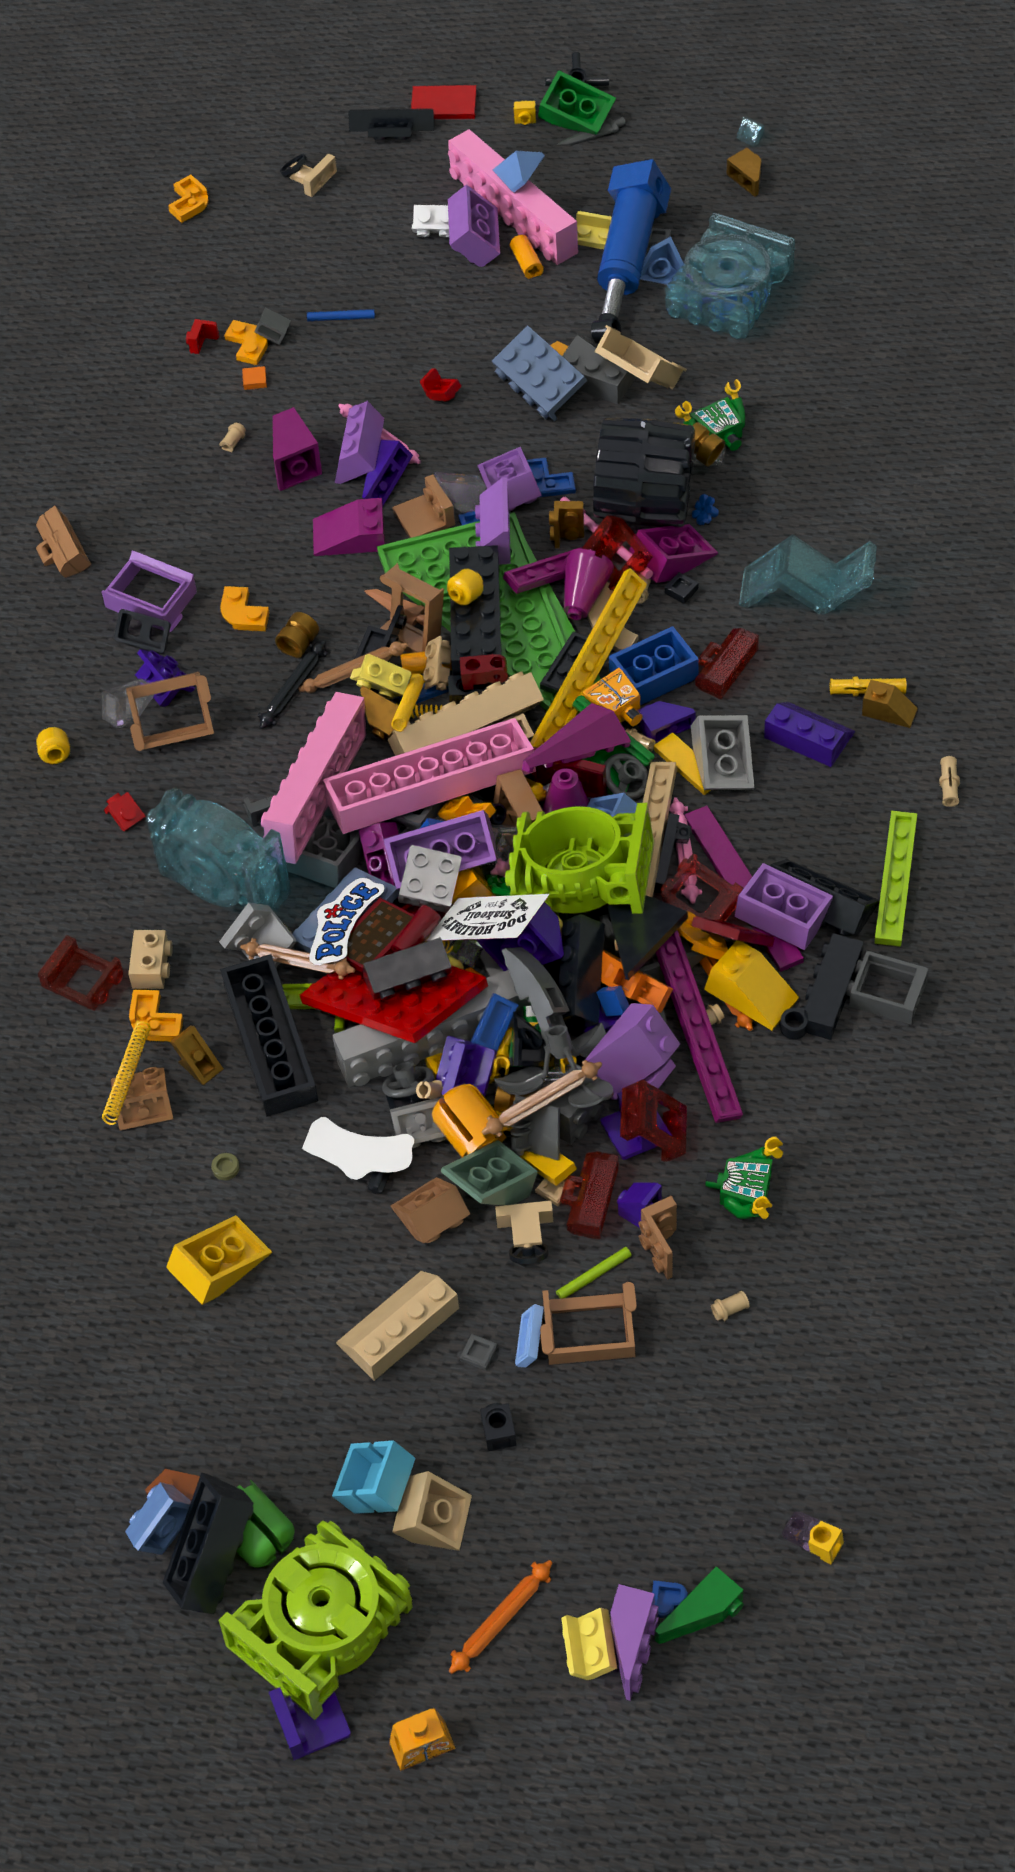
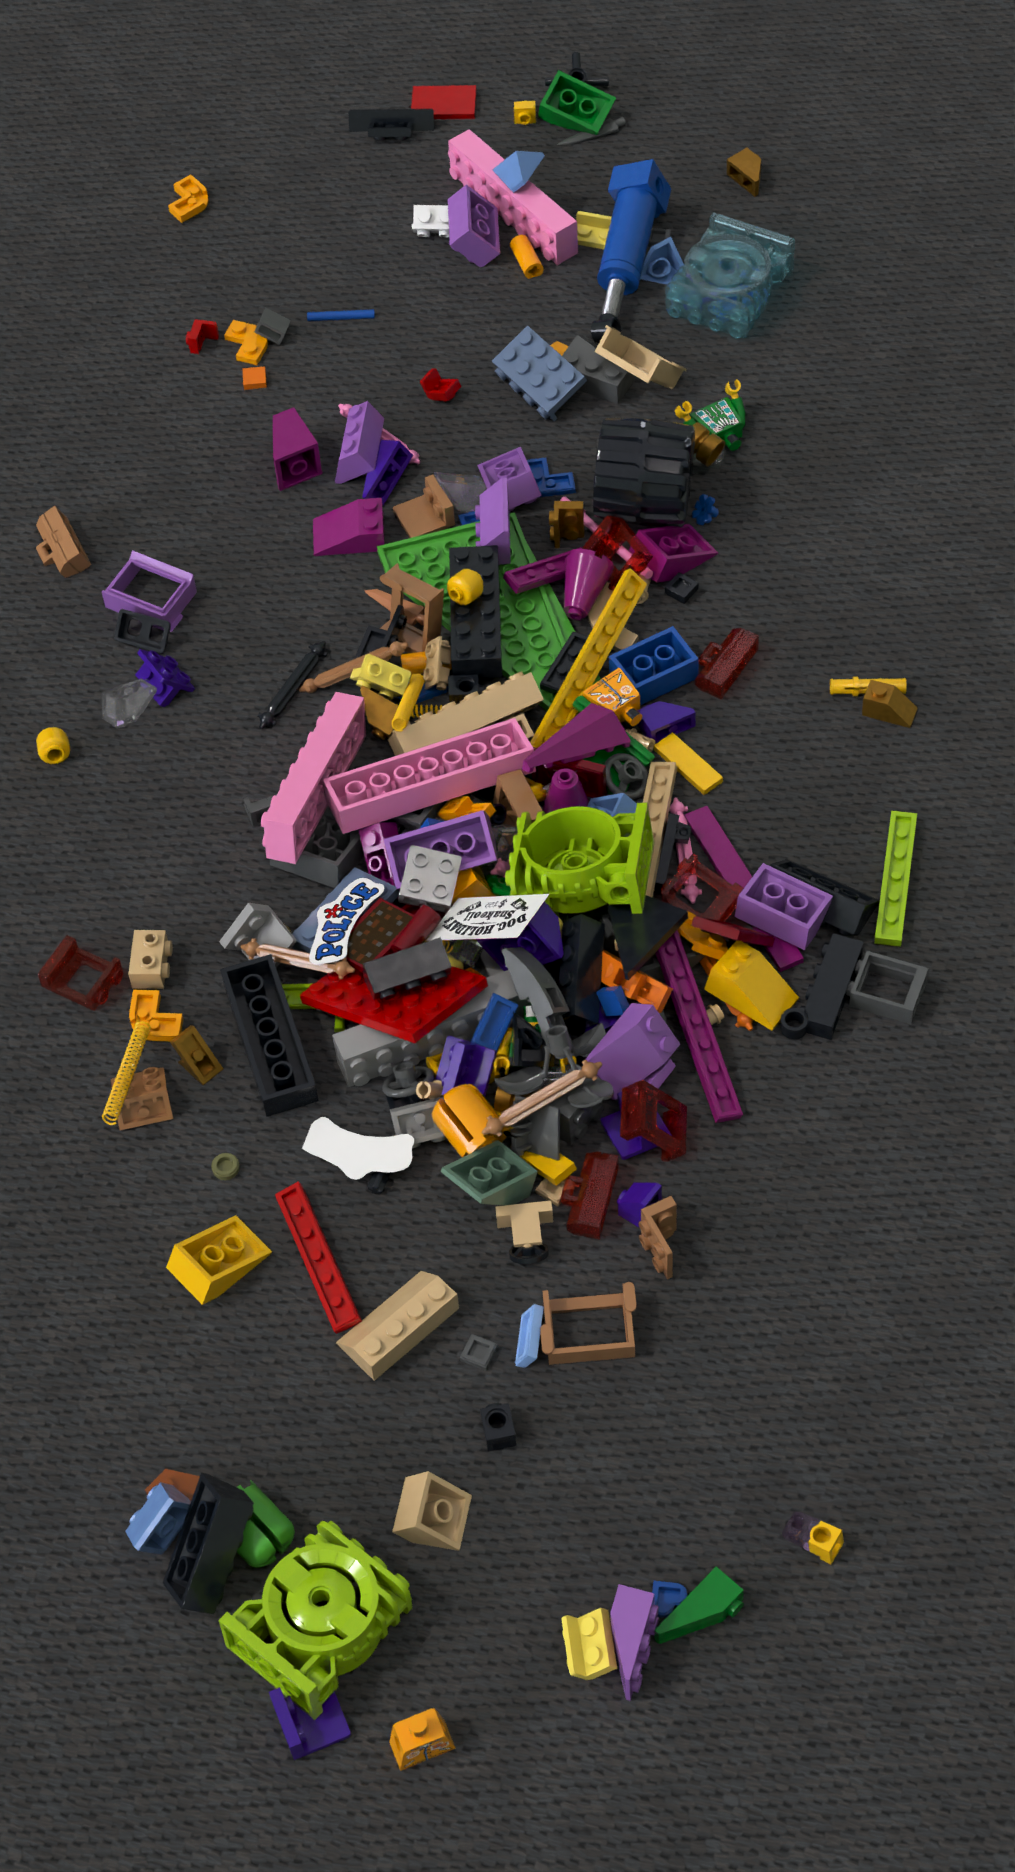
(124, 810): red bracket -> none
(144, 742): medium nougat piece -> none
(217, 853): clear light blue brick -> none
(235, 433): tan pin -> none
(236, 612): light orange plate -> none
(297, 634): pearl gold wheel -> none
(311, 178): tan piece -> none
(318, 1258): none -> red tile
(374, 1477): medium azure piece -> none
(431, 1210): medium nougat slope -> none
(483, 670): dark red leg -> none
(500, 1616): orange wheel -> none
(593, 1273): lime bar -> none
(723, 752): light grey slope -> none
(723, 1308): tan pin -> none
(747, 1181): torso -> none
(750, 131): clear light blue tile -> none
(806, 733): dark purple slope -> none
(808, 575): clear light blue bracket -> none
(949, 769): tan pin -> none

